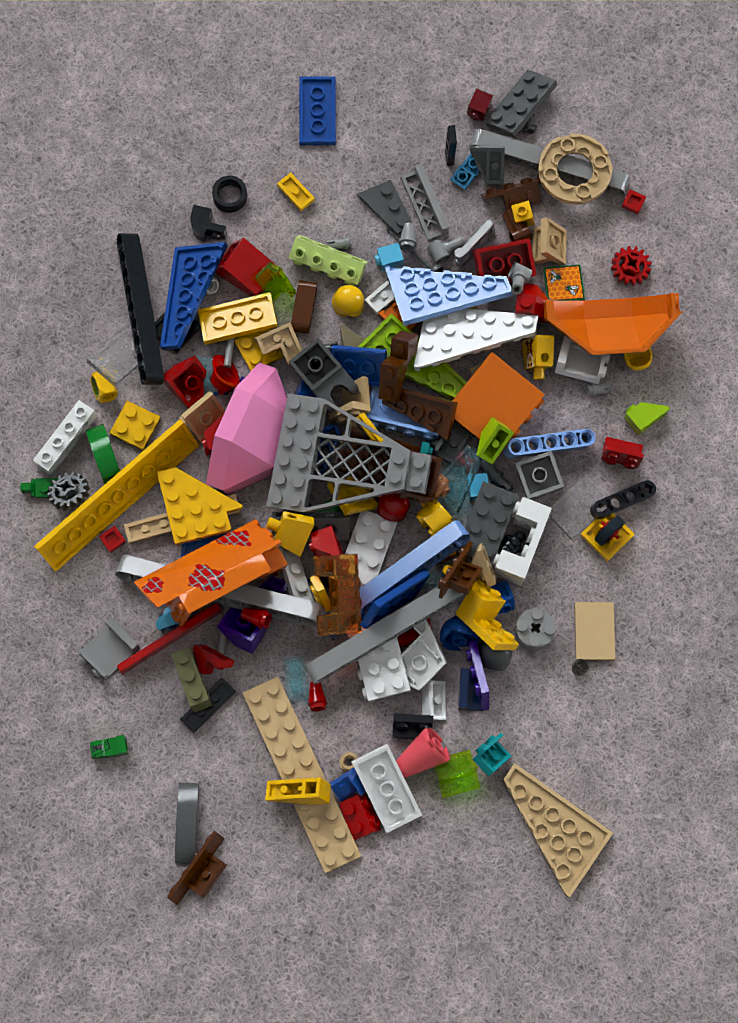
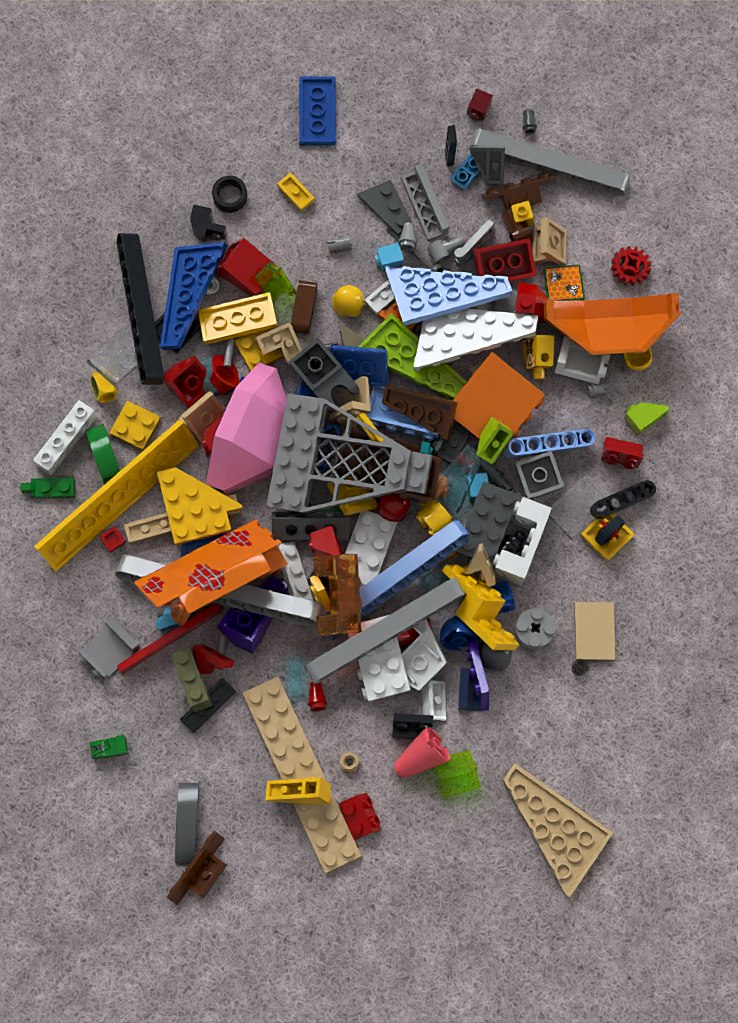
(68, 491): dark grey gear -> none
(257, 617): red cone -> none
(292, 531): yellow torso -> none
(327, 259): yellowish green brick -> none
(347, 785): blue slope -> none
(386, 788): white plate -> none
(394, 599): blue tile -> none
(395, 366): reddish brown arch -> none
(461, 575): reddish brown bracket -> none
(491, 755): teal bracket -> none
(520, 276): light grey pin -> none
(521, 103): dark grey plate -> none
(581, 145): tan plate -> none
(633, 201): red plate -> none

